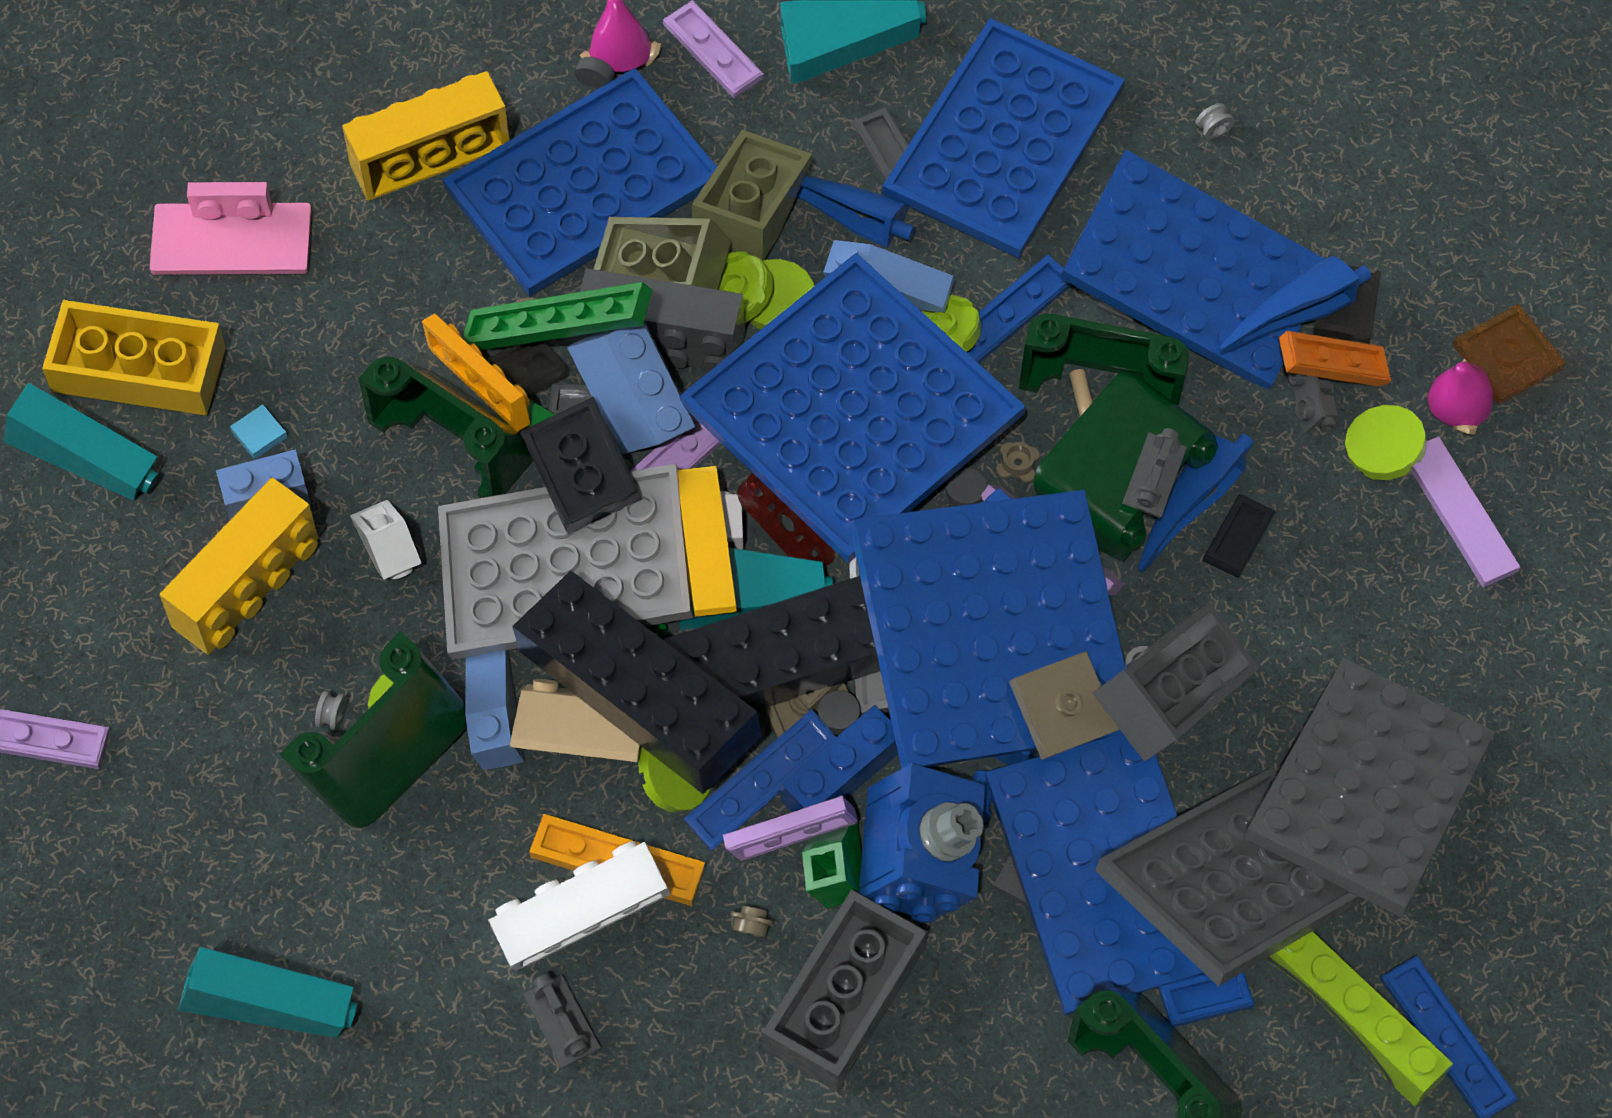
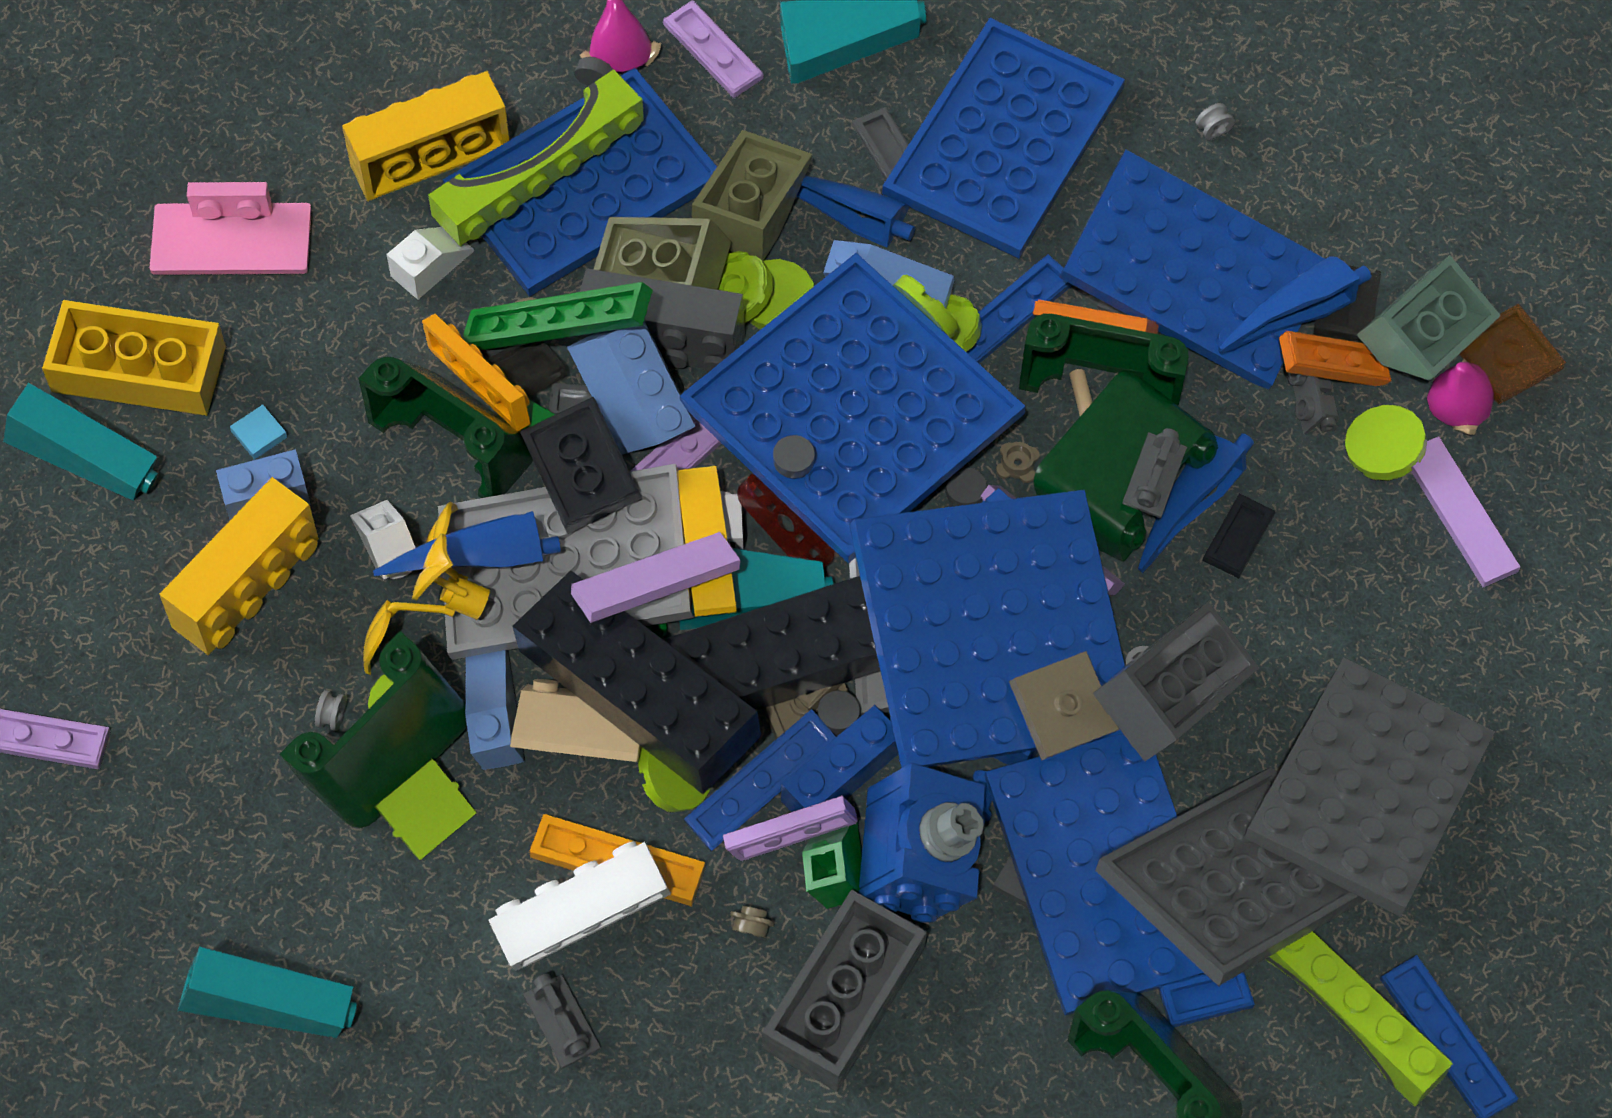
(425, 259): none -> white slope
(425, 809): none -> lime piece
(457, 591): none -> yellow plant
(473, 204): none -> lime arch
(493, 543): none -> blue piece
(655, 577): none -> lavender tile
(793, 456): none -> dark grey tile
(932, 308): none -> lime tile
(1094, 315): none -> orange tile
(1430, 322): none -> sand green slope

